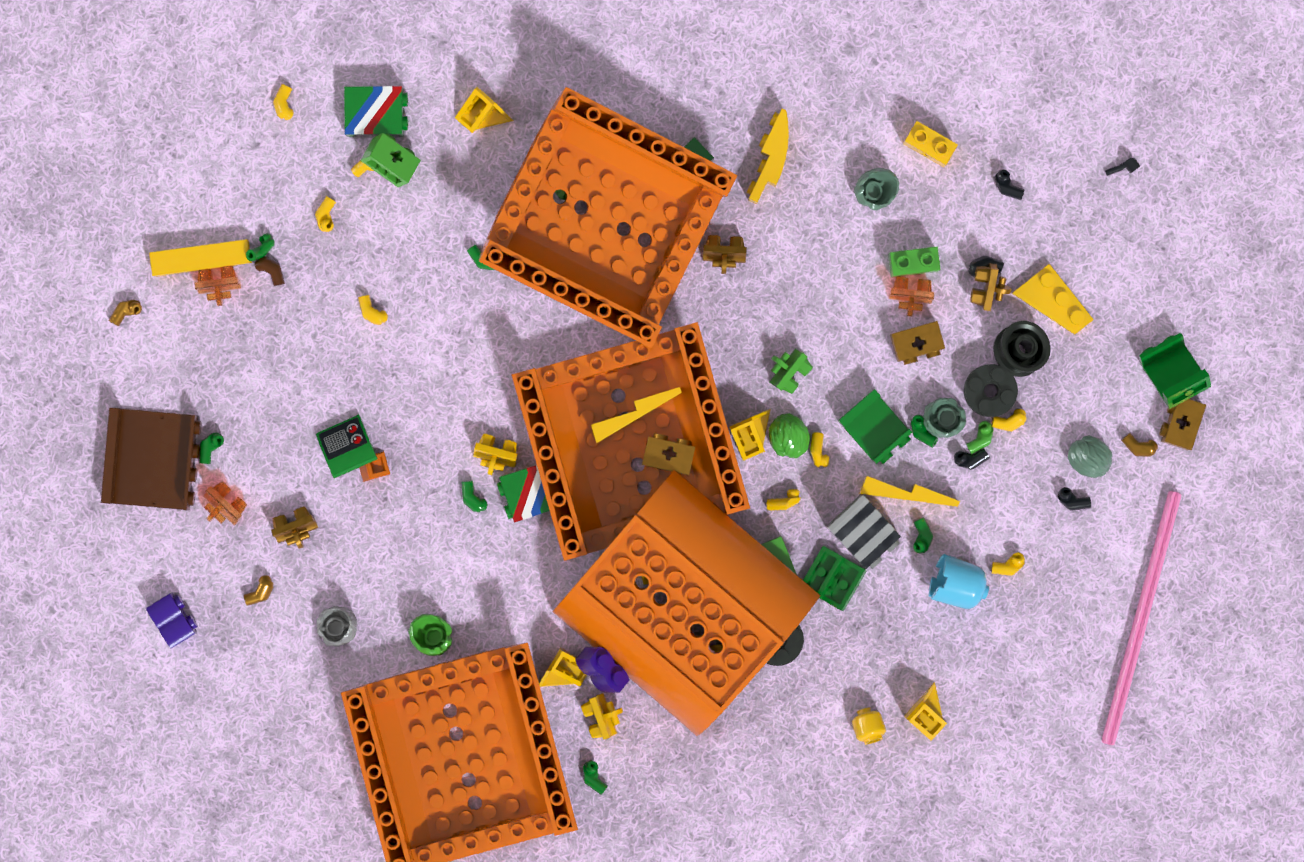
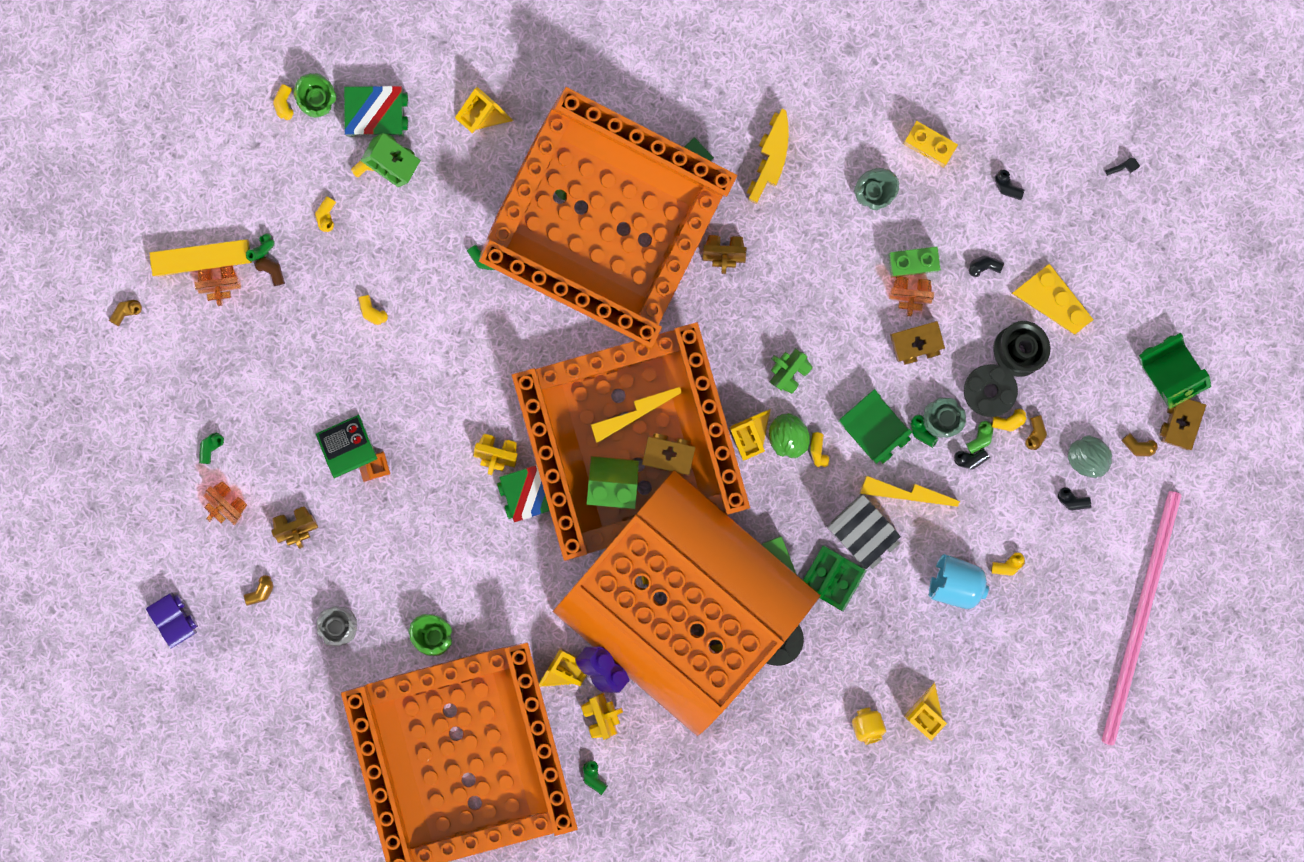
(150, 459): reddish brown panel -> none
(314, 95): none -> bright green hair
(470, 499): green arm -> none
(613, 482): none -> bright green slope
(784, 503): yellow arm -> none
(924, 537): green arm -> none
(989, 276): pearl gold hips -> none
(1038, 434): none -> pearl gold arm

